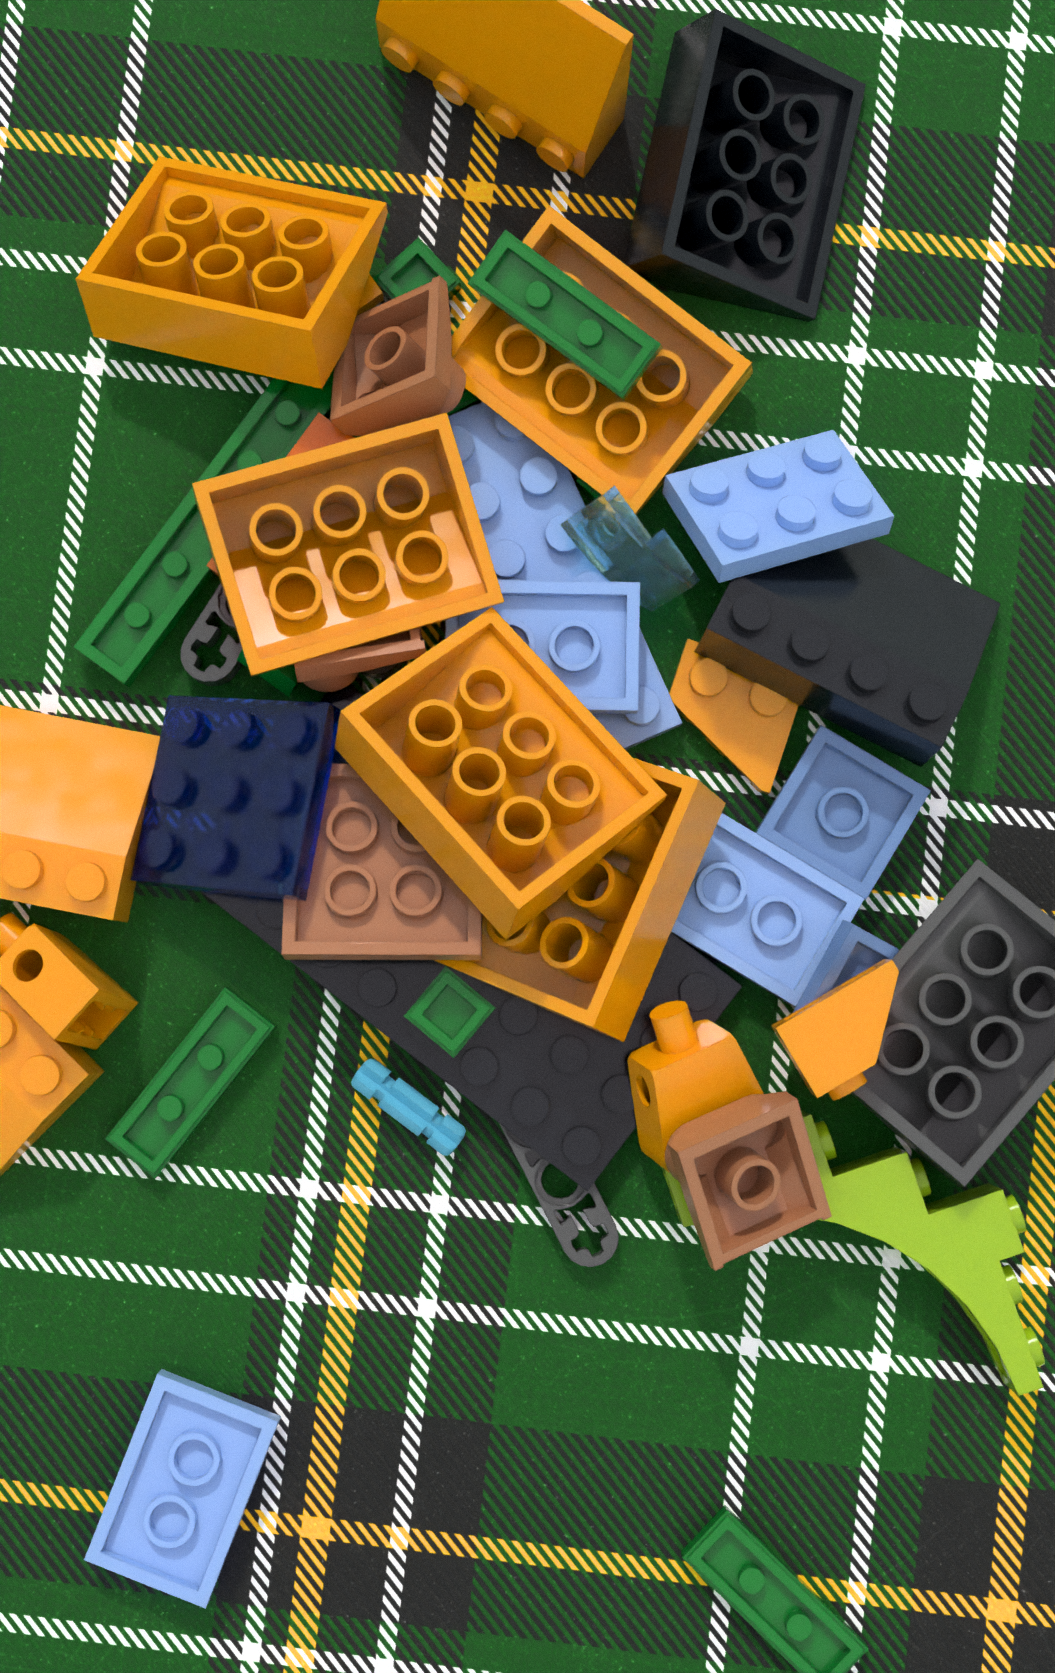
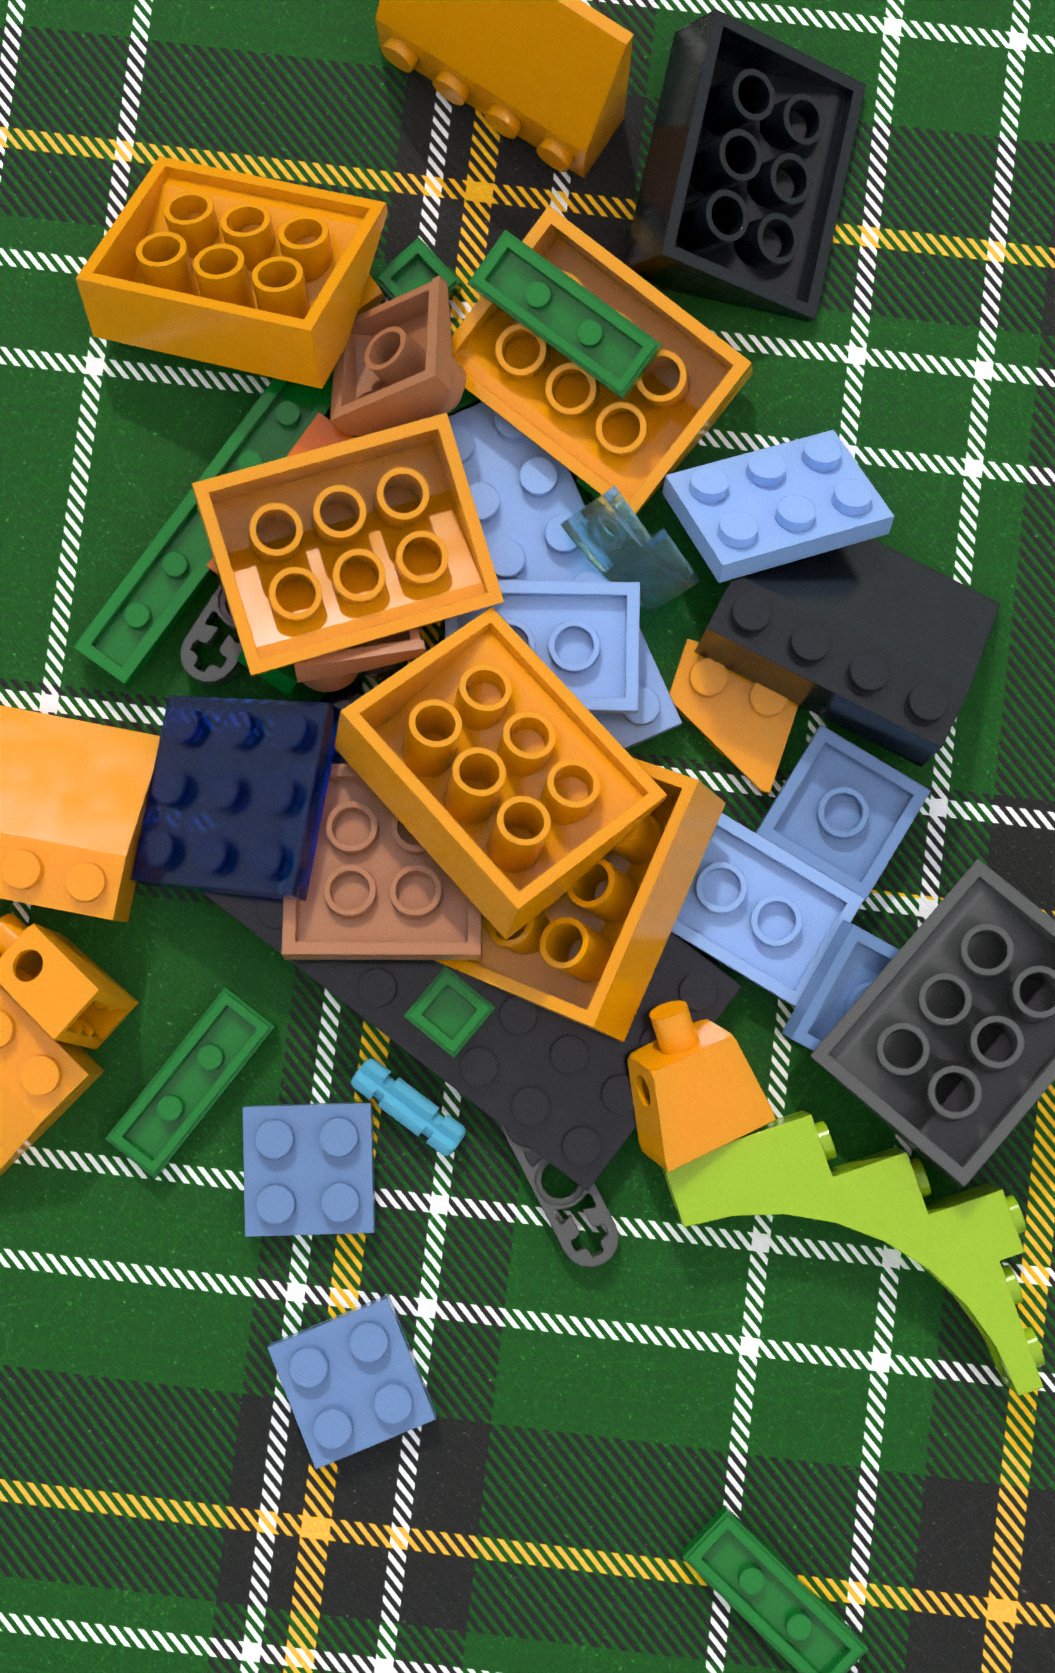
(182, 1488): light blue plate -> none
(309, 1169): none -> medium blue plate
(352, 1381): none -> medium blue plate
(747, 1174): nougat slope -> none
(840, 1031): light orange slope -> none

